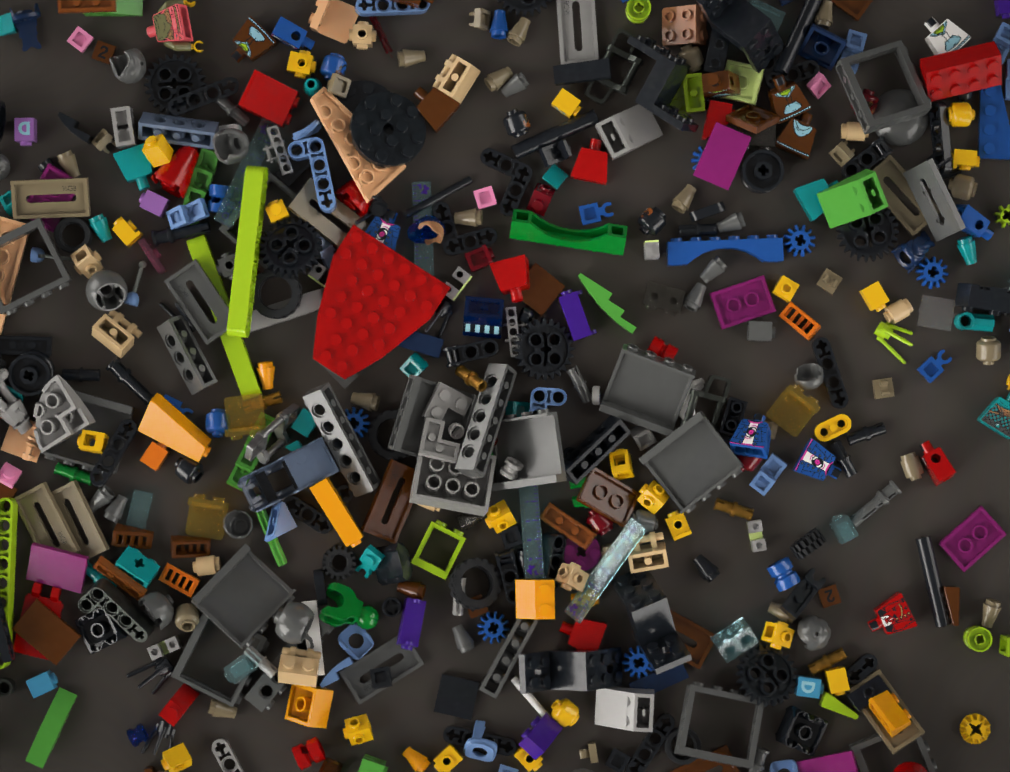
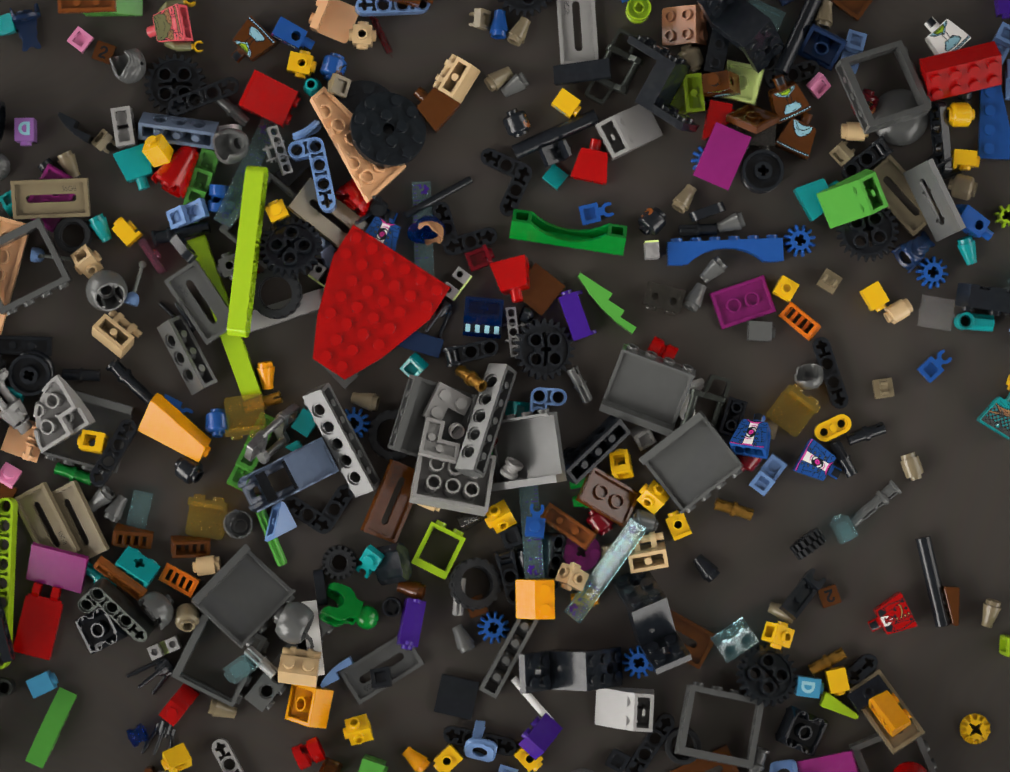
(46, 632): reddish brown tile -> none
(154, 203): medium lavender brick -> none
(155, 455): orange brick -> none
(183, 247): none -> black beam
(337, 512): light orange slope -> none
(355, 653): medium blue piece -> none
(410, 57): dark tan cone -> none
(469, 217): dark tan cone -> none
(485, 197): bright pink plate -> none
(535, 525): none -> blue plate
(540, 198): dark red bracket -> none
(565, 712): yellow head -> none
(584, 635): red torso -> none
(590, 752): dark tan tile -> none
(596, 395): light grey tile -> none
(662, 680): dark blue tile -> none
(755, 535): flat silver piece -> none
(783, 574): blue wheel -> none
(808, 627): dark grey piece -> none
(886, 330): lime plant -> none
(938, 471): red torso -> none
(972, 538): magenta tile -> none
(977, 638): lime wheel -> none
(988, 350): dark tan head -> none

